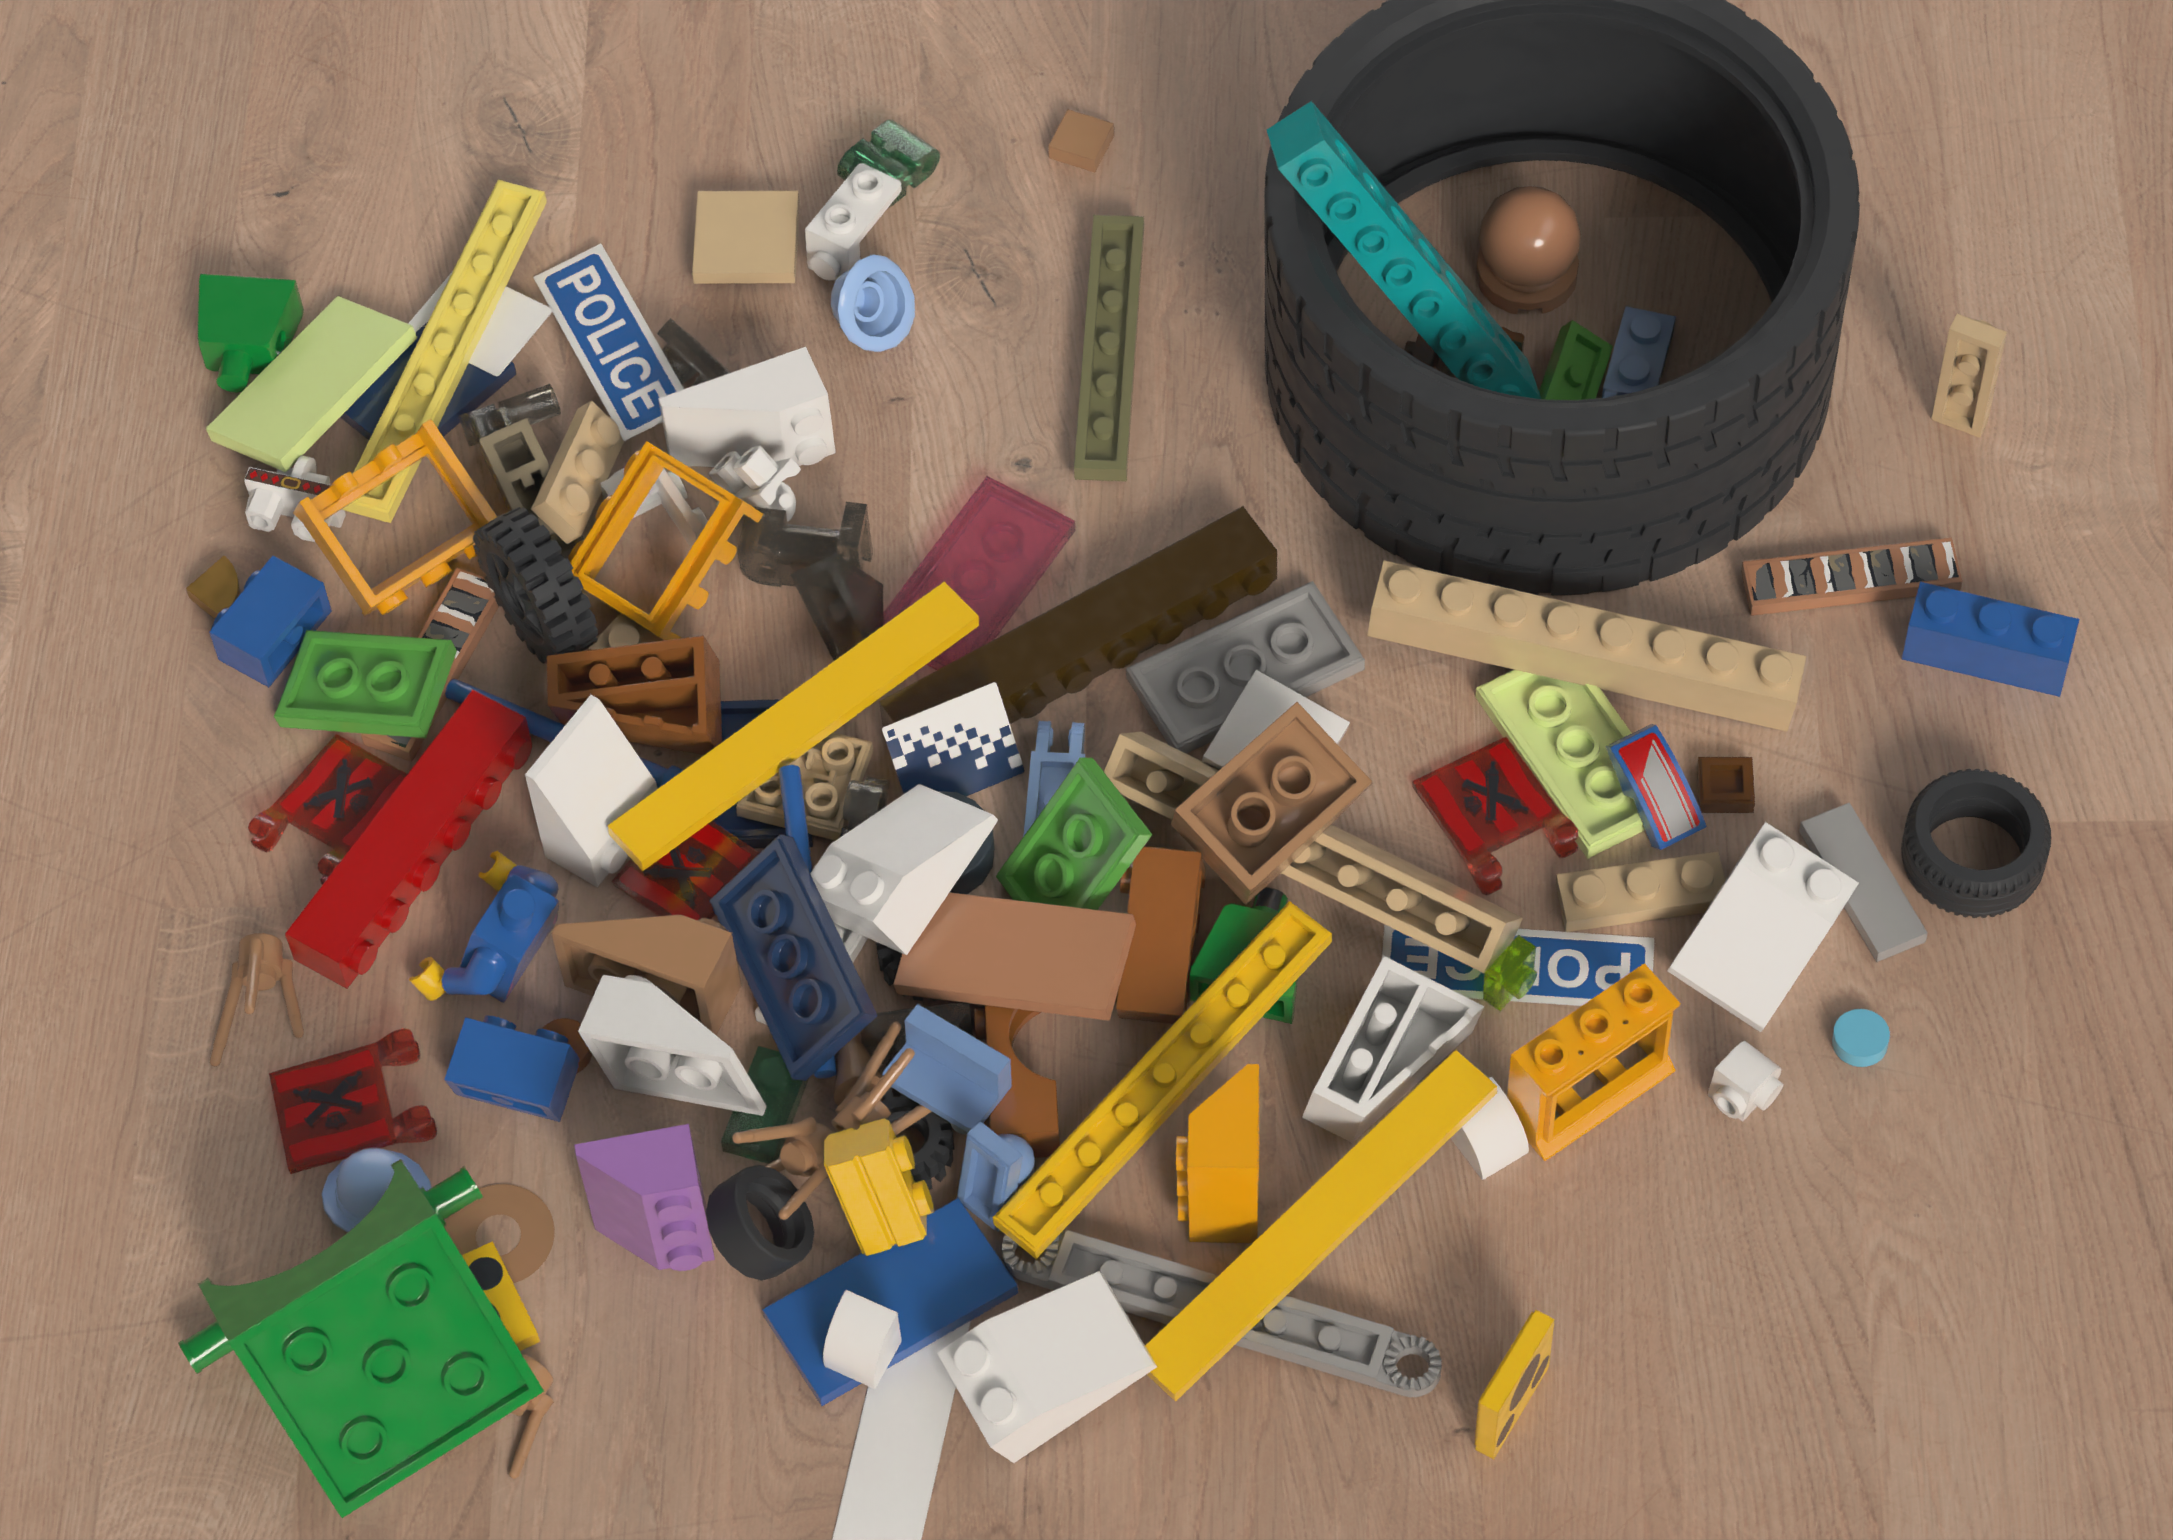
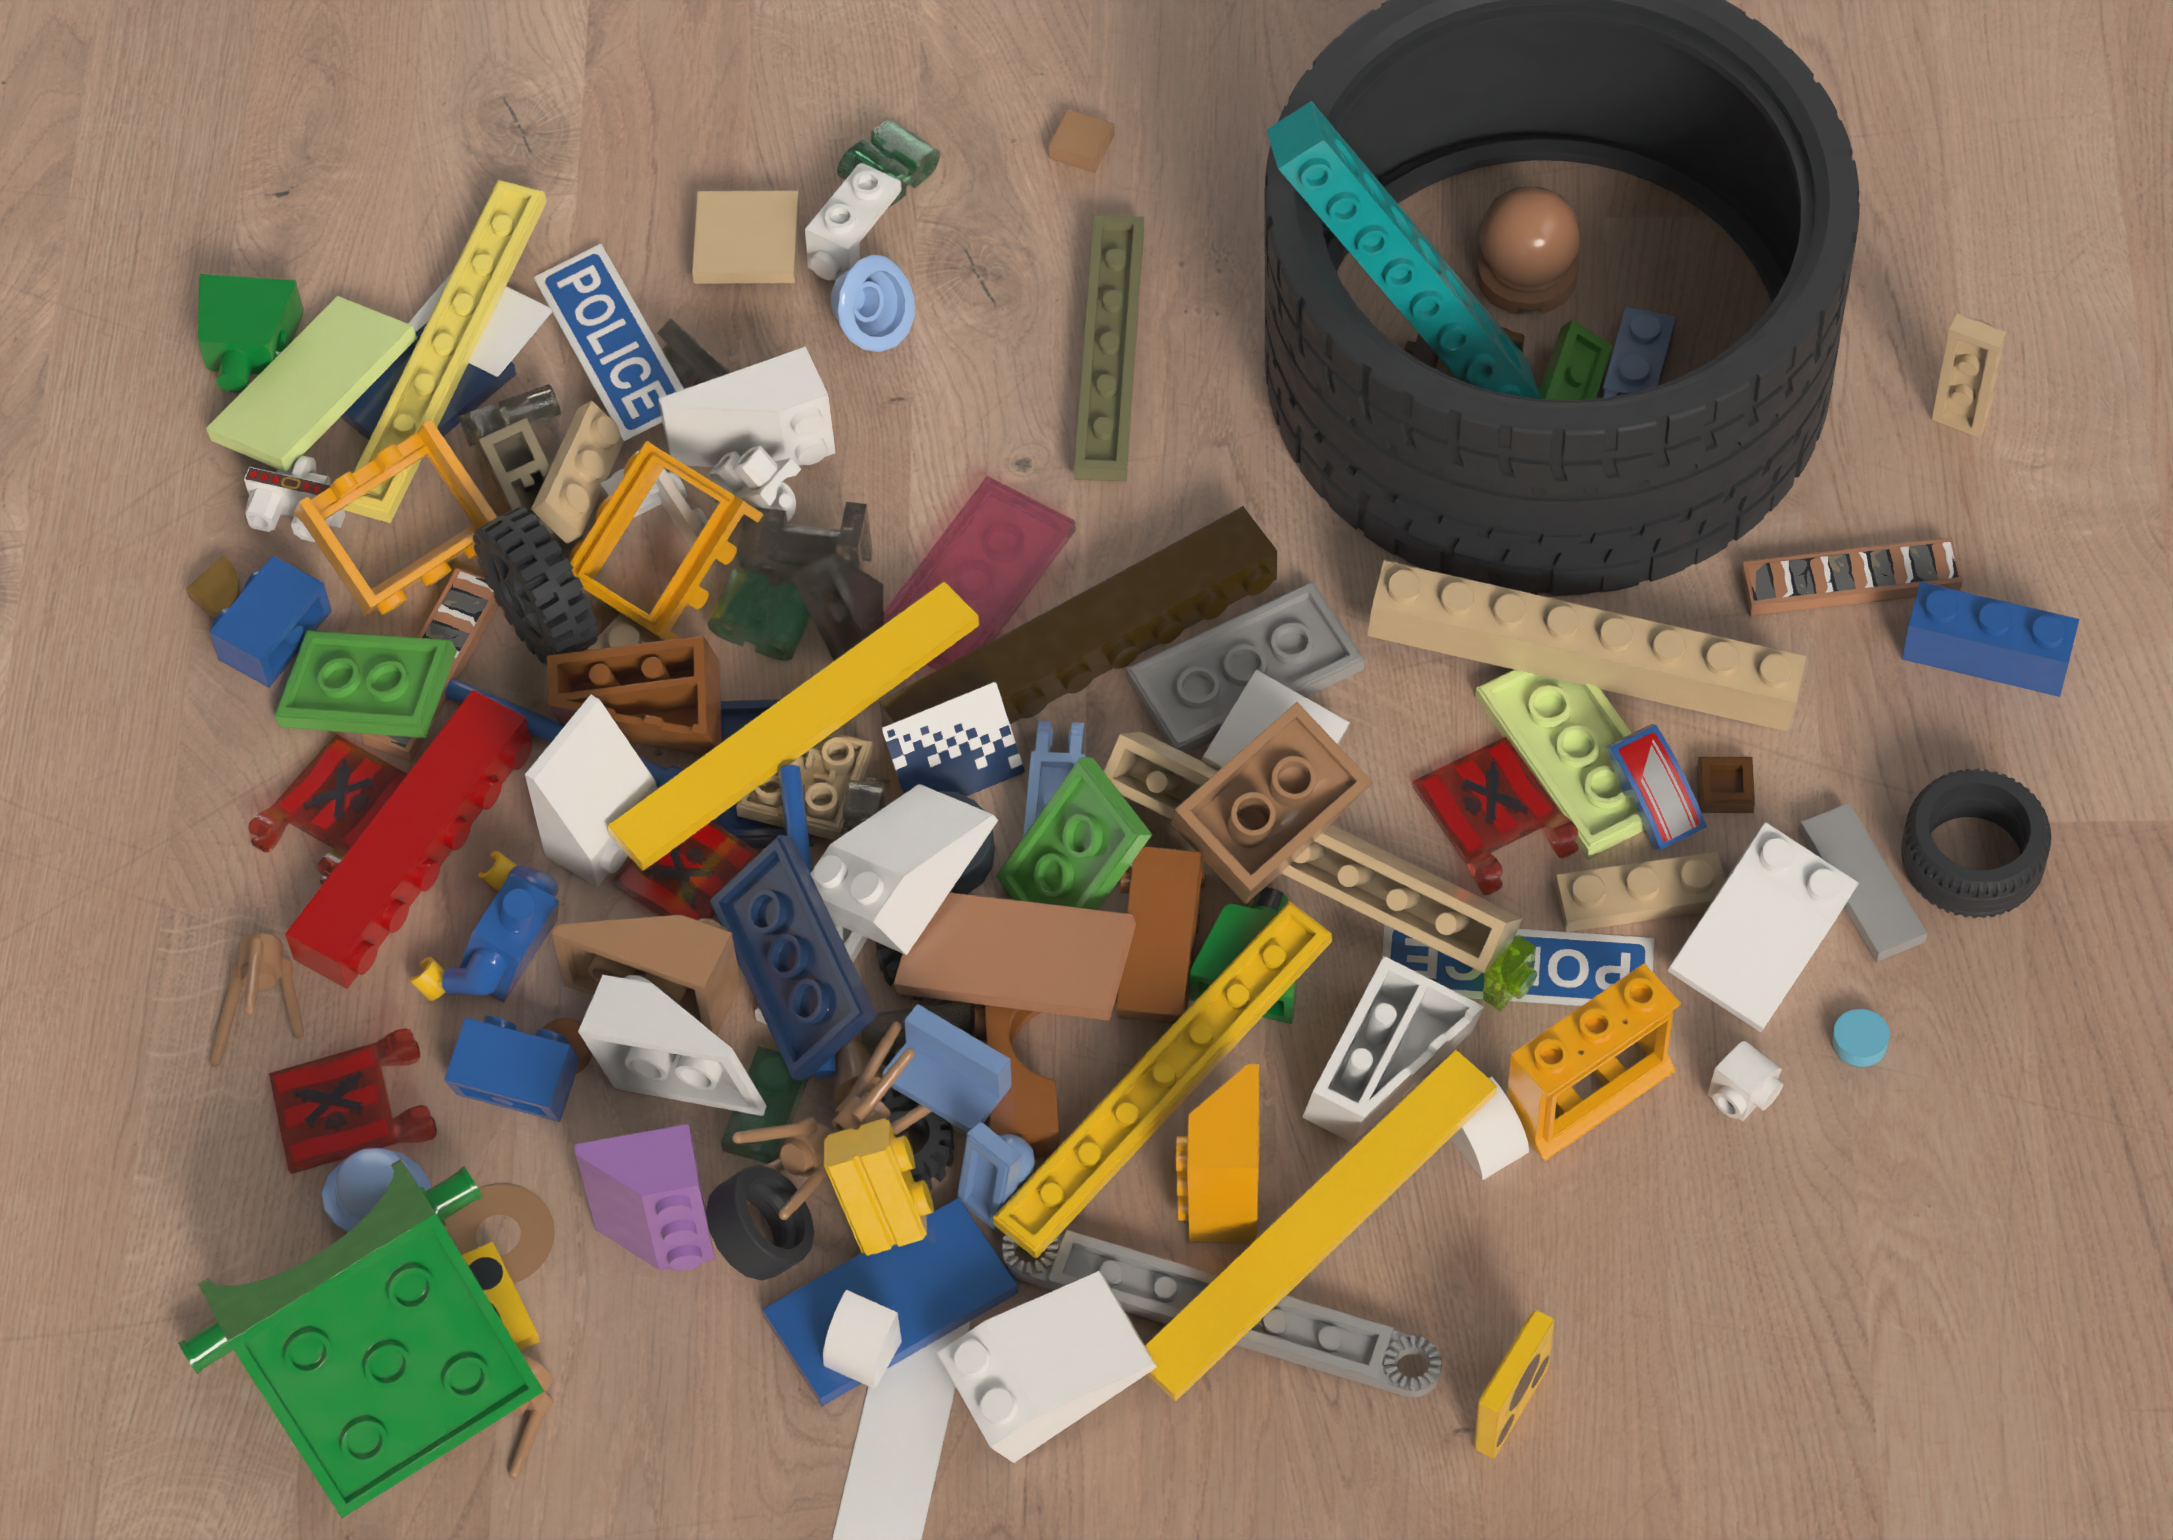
(760, 614): none -> clear green piece

